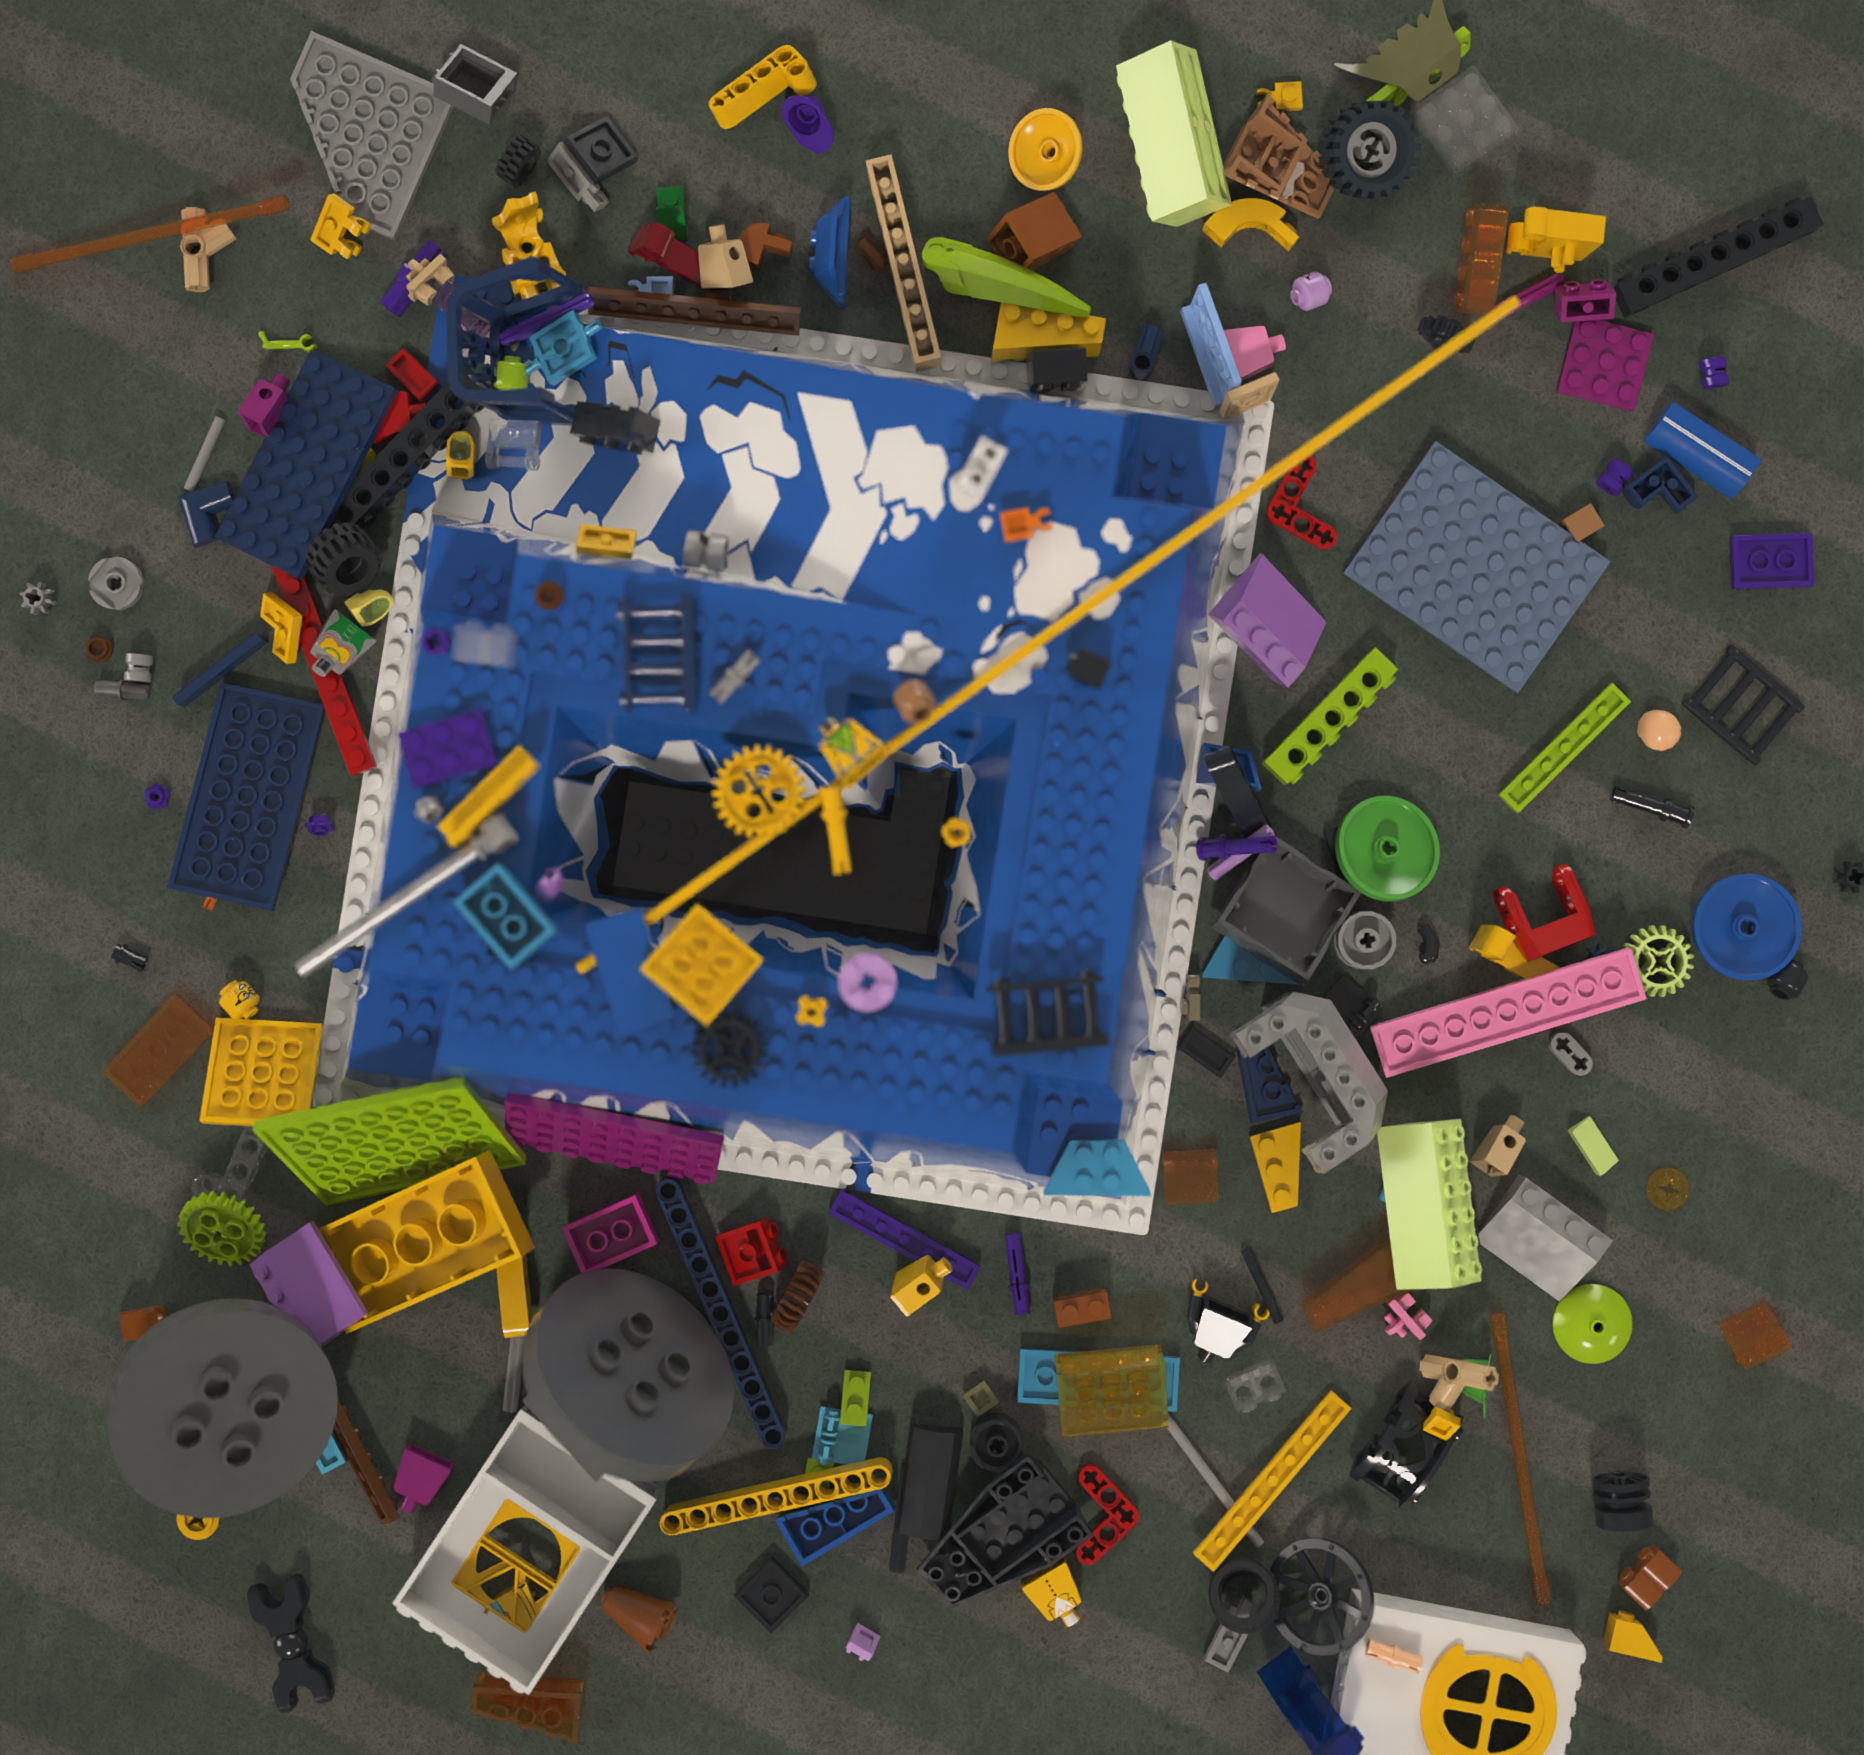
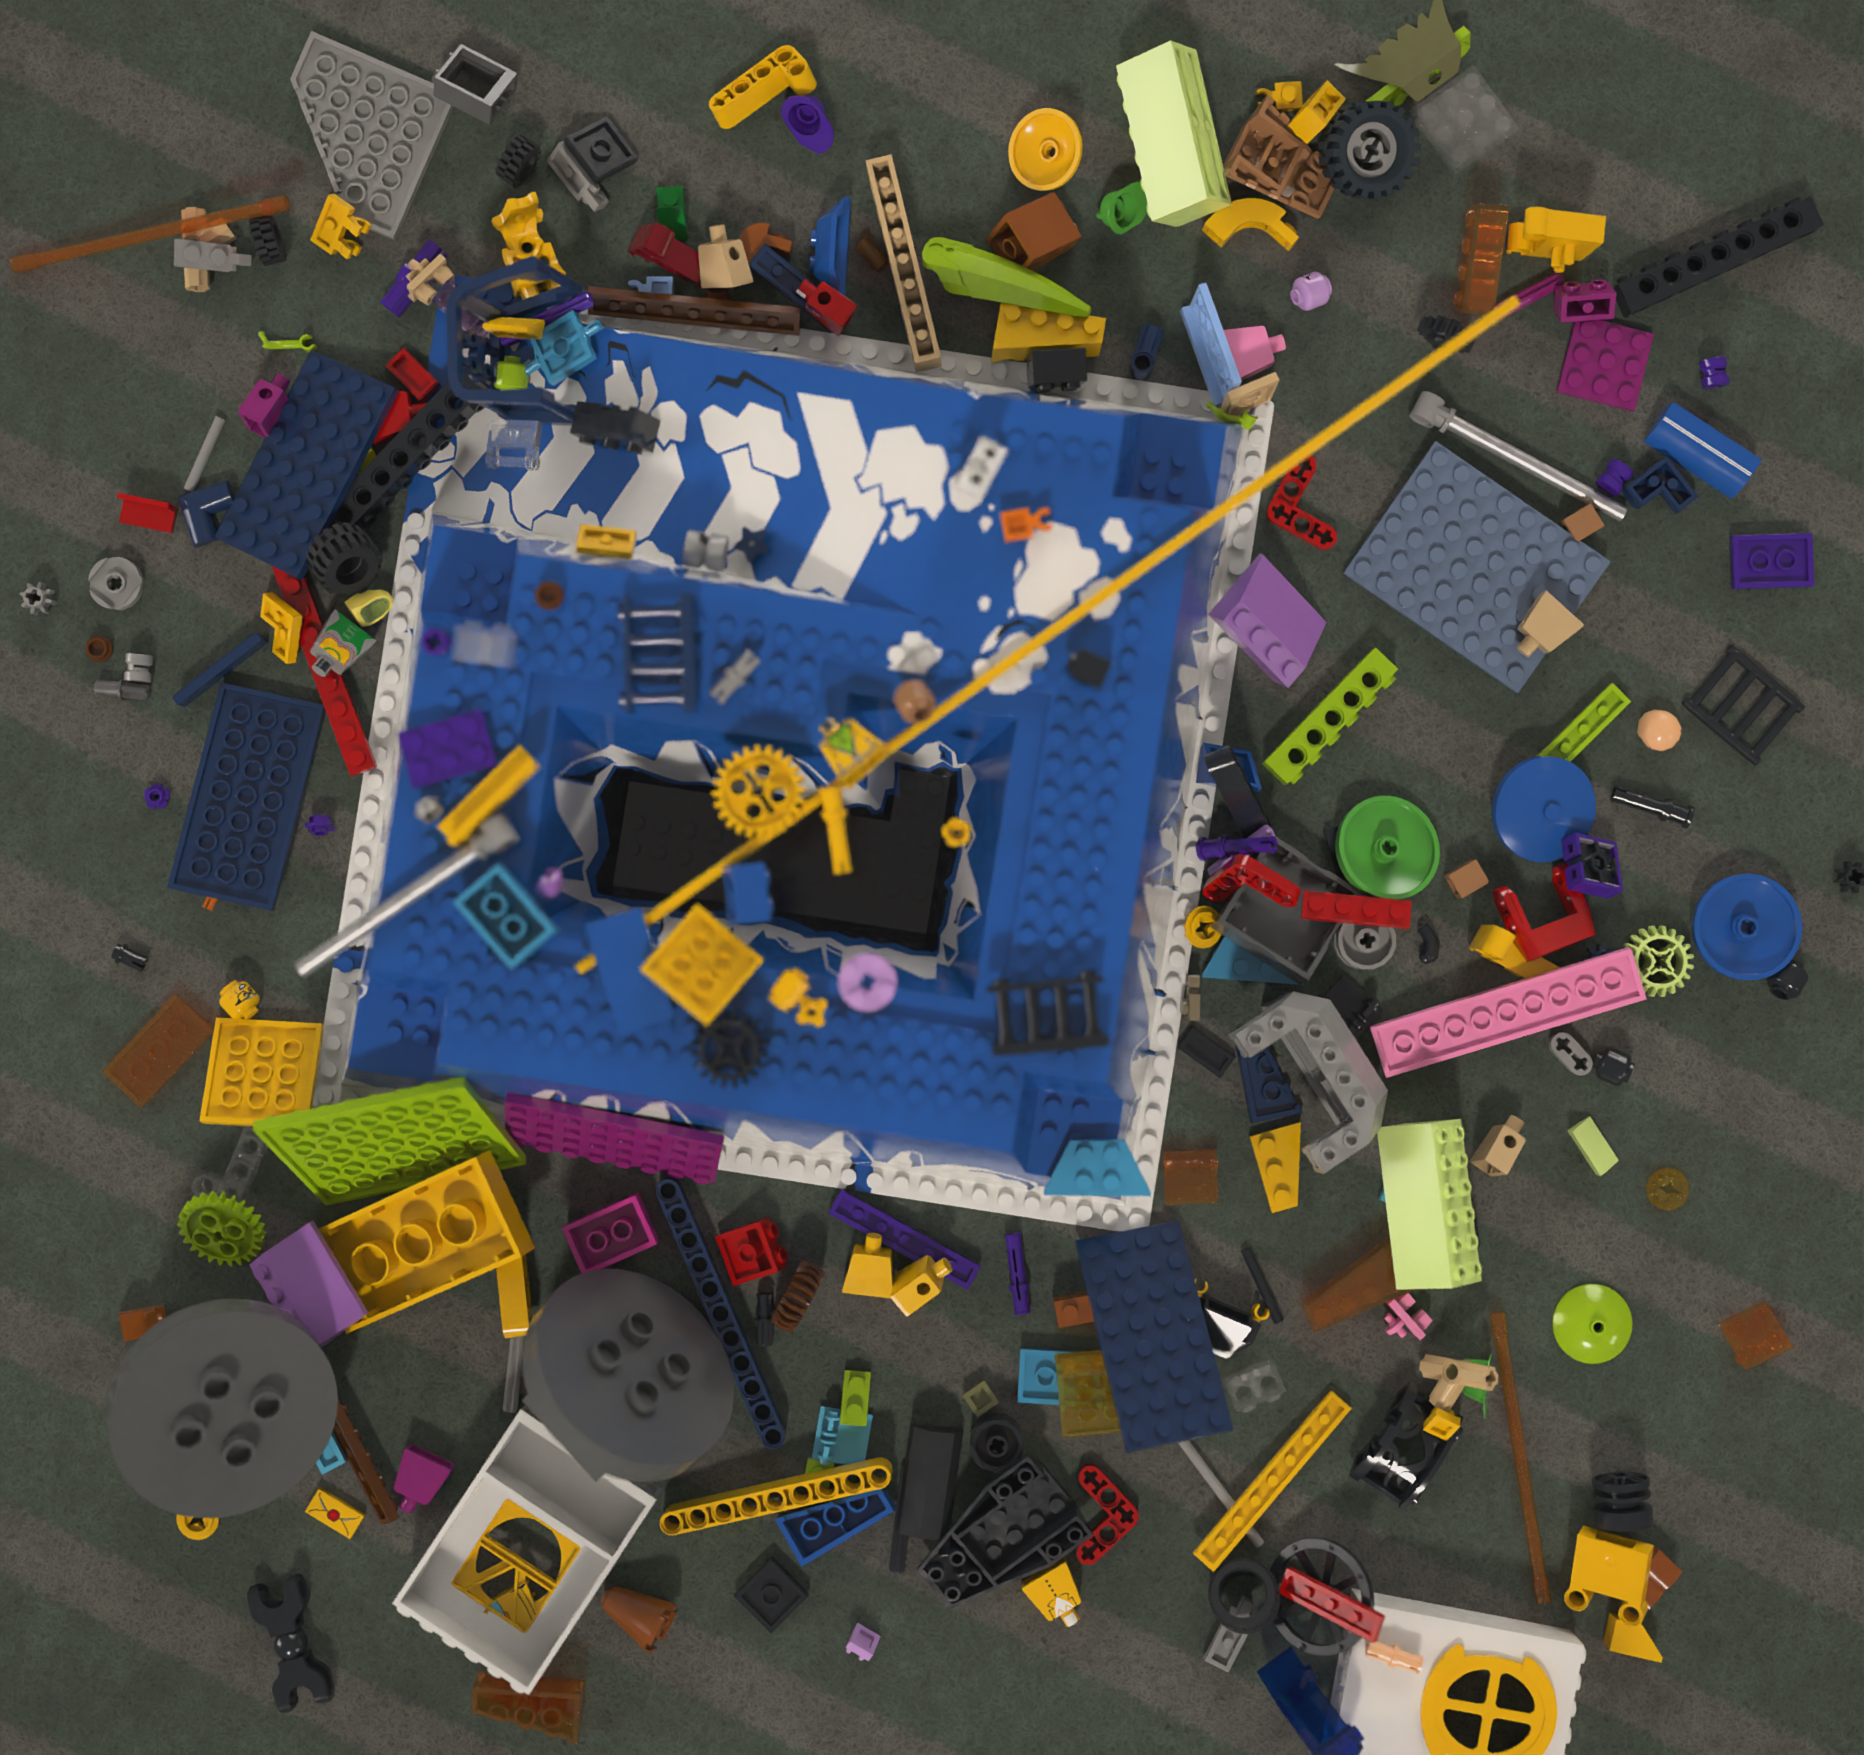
(147, 513): none -> red panel
(208, 256): none -> light grey hinge
(267, 240): none -> black tyre
(335, 1513): none -> yellow tile
(460, 455): yellow rock -> none
(515, 328): none -> yellow slope
(747, 893): none -> blue brick
(752, 551): none -> dark blue plate
(781, 277): none -> dark blue tile
(789, 989): none -> yellow brick
(833, 315): none -> red torso
(870, 1269): none -> yellow torso
(1123, 208): none -> bright green piece
(1153, 1337): none -> dark blue plate
(1197, 938): none -> yellow gear
(1245, 419): none -> lime piece
(1279, 889): none -> red beam
(1316, 112): none -> yellow brick
(1332, 1604): none -> red plate
(1356, 909): none -> red plate
(1431, 412): none -> flat silver piece
(1466, 879): none -> medium nougat panel
(1541, 805): none -> blue dish
(1542, 1238): light grey slope -> none
(1546, 625): none -> tan torso
(1592, 865): none -> piece
(1612, 1568): none -> yellow piece
(1613, 1066): none -> black head

